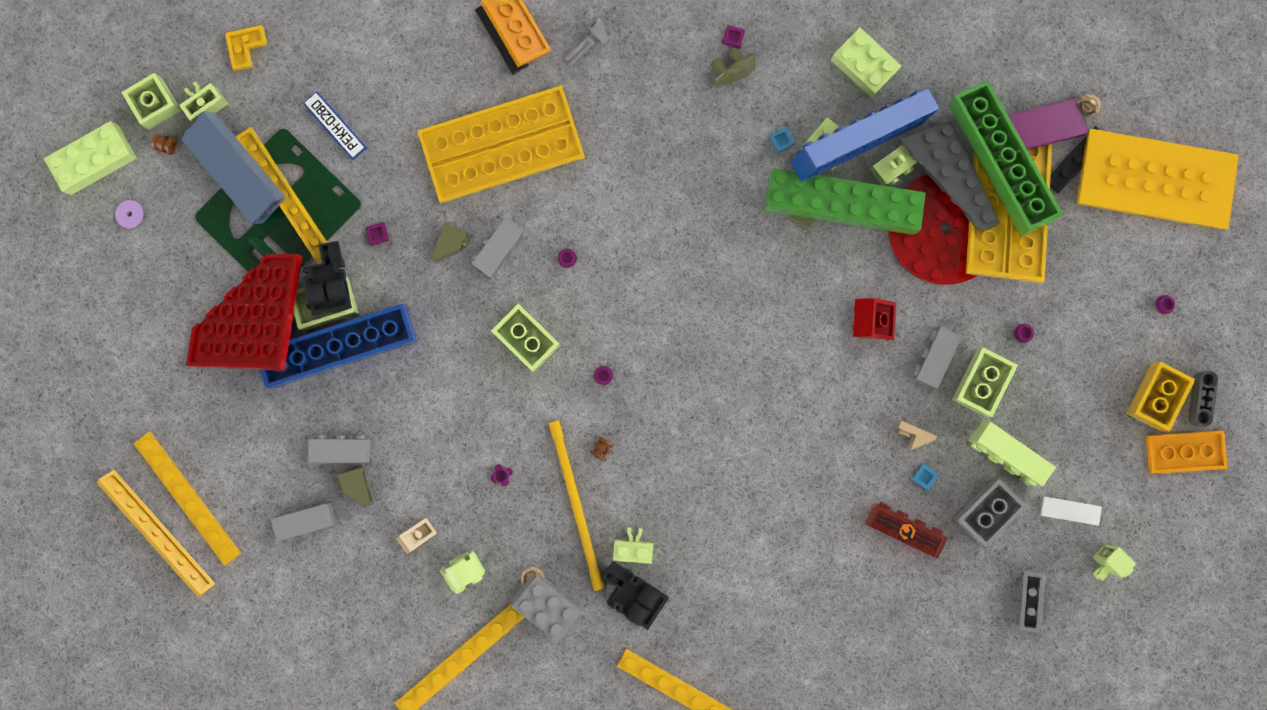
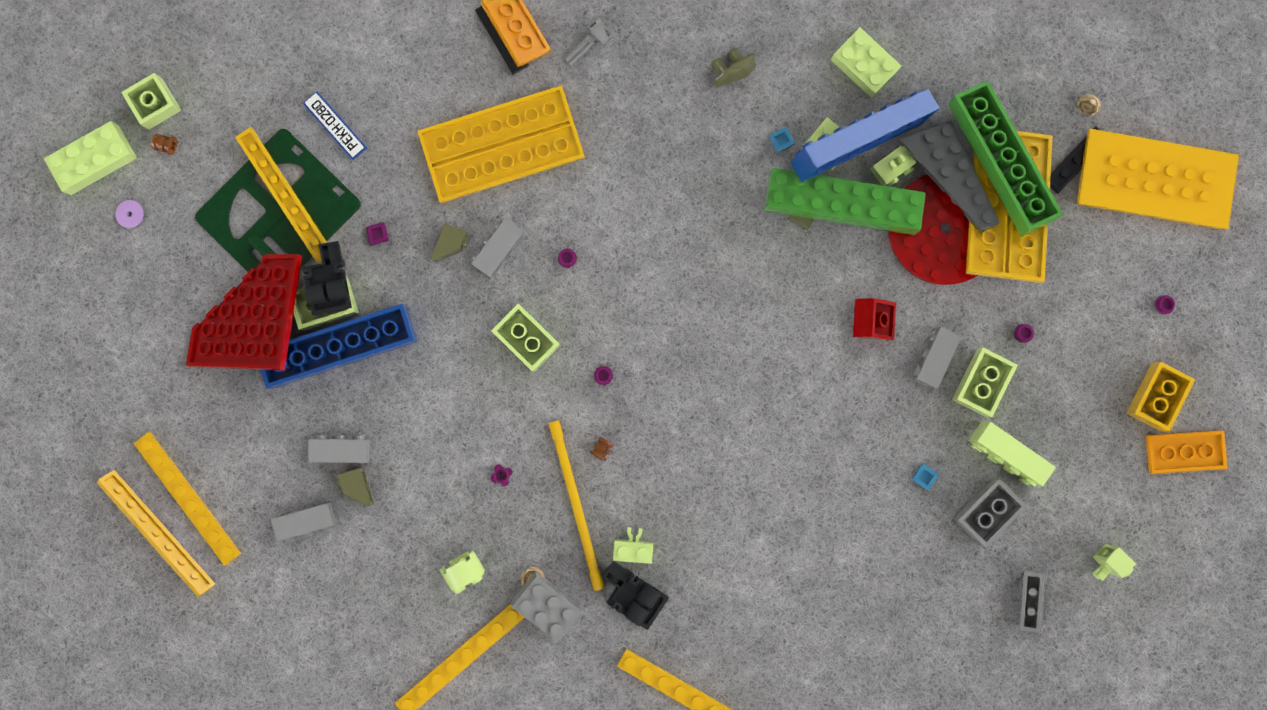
(205, 100): yellowish green brick -> none
(233, 167): sand blue brick -> none
(241, 42): yellow plate -> none
(416, 536): tan slope -> none
(733, 36): magenta tile -> none
(907, 531): clear red brick -> none
(919, 436): tan slope -> none
(1049, 124): magenta tile -> none
(1070, 510): white tile -> none
(1209, 395): dark grey beam -> none

